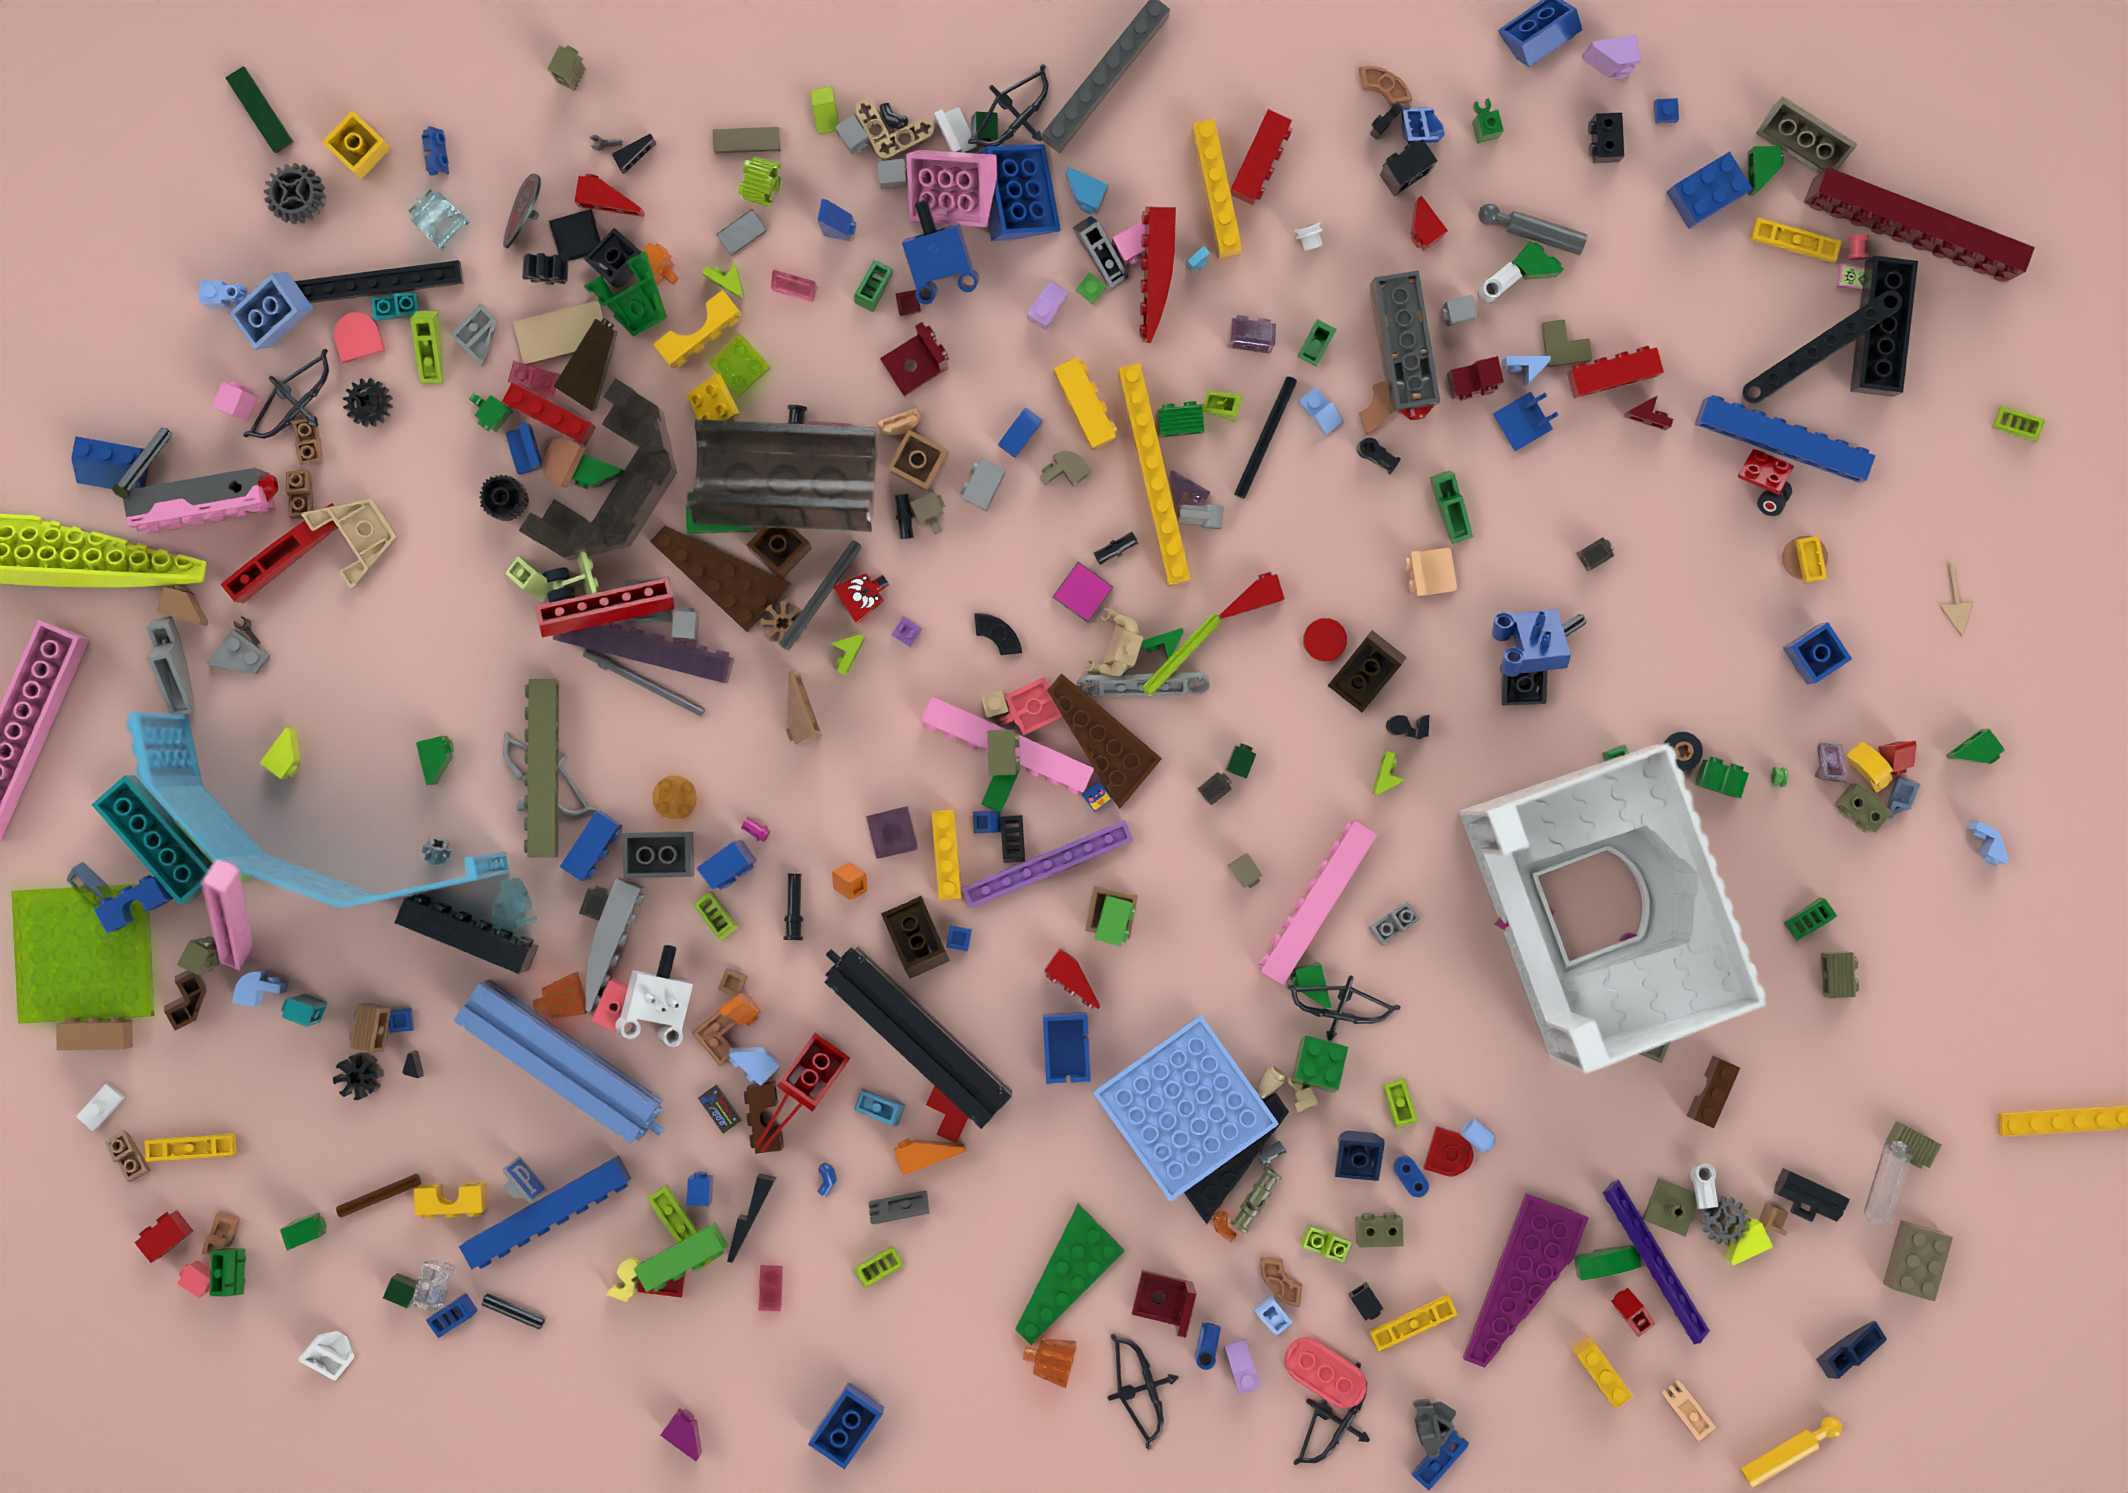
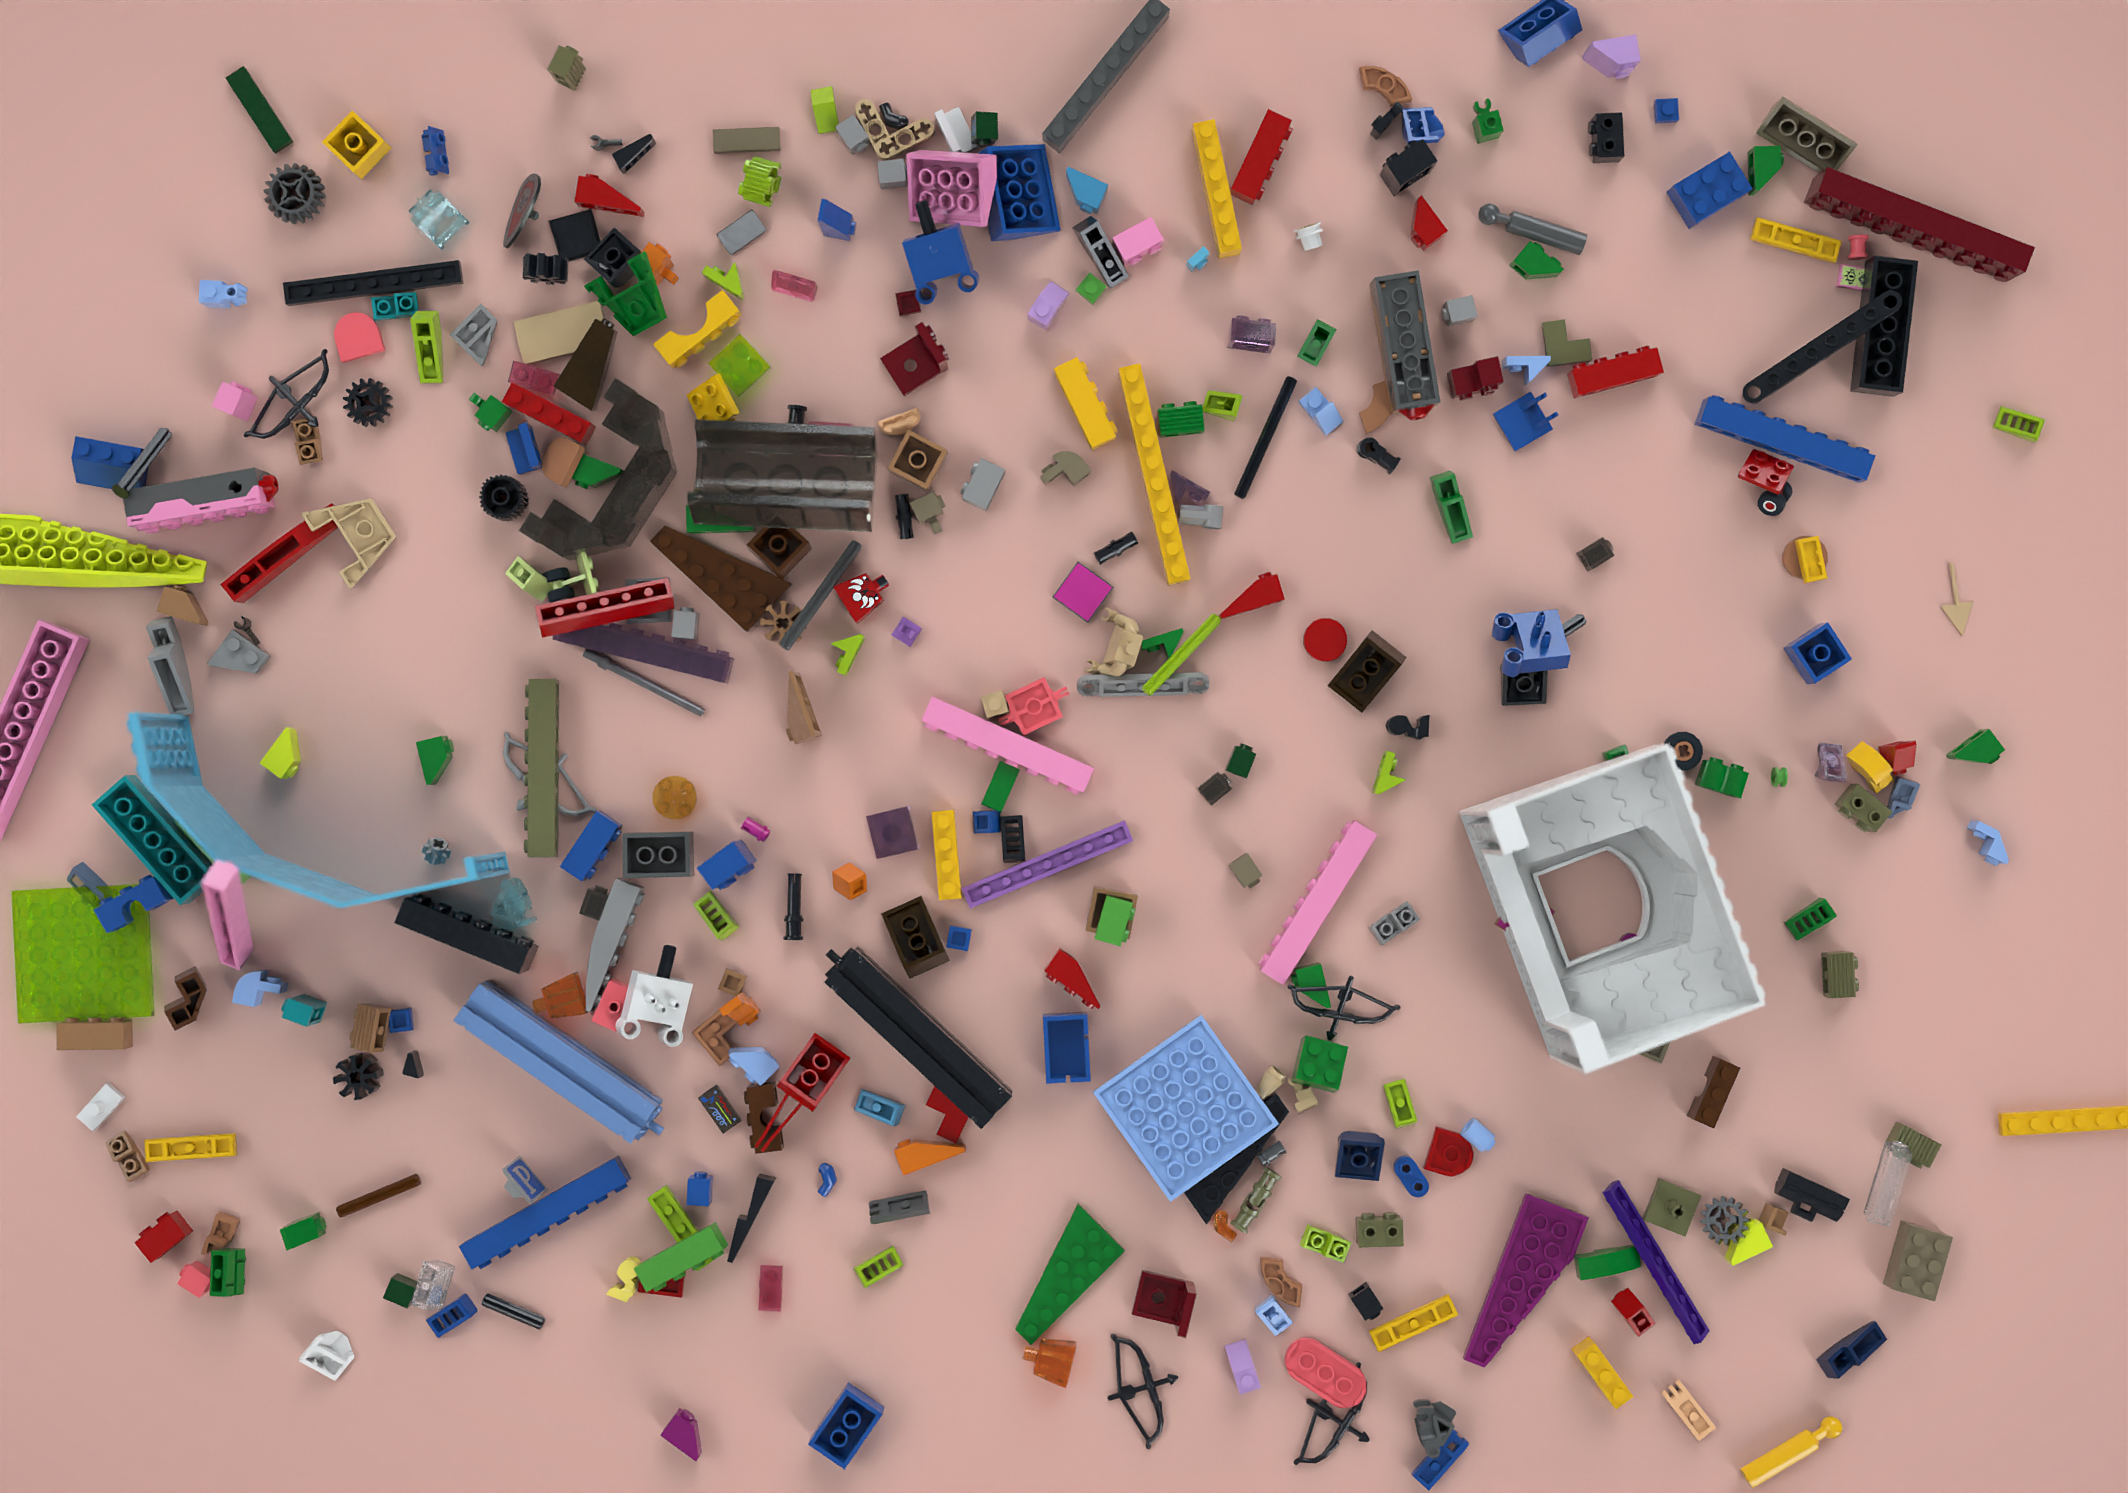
(200, 956): olive brick -> none
(271, 310): medium blue brick -> none
(300, 493): medium nougat slope -> none
(431, 1202): yellow arch -> none
(864, 301): green slope -> none
(998, 632): black tile -> none
(1002, 752): olive brick -> none
(1020, 432): blue slope -> none
(1021, 119): black piece -> none
(1096, 796): blue tile -> none
(1111, 748): reddish brown wing -> none
(1157, 266): red slope -> none
(1207, 1344): blue piece -> none
(1431, 572): light nougat bracket -> none
(1500, 282): white piece -> none
(1644, 414): dark red slope -> none
(1704, 1189): white piece -> none

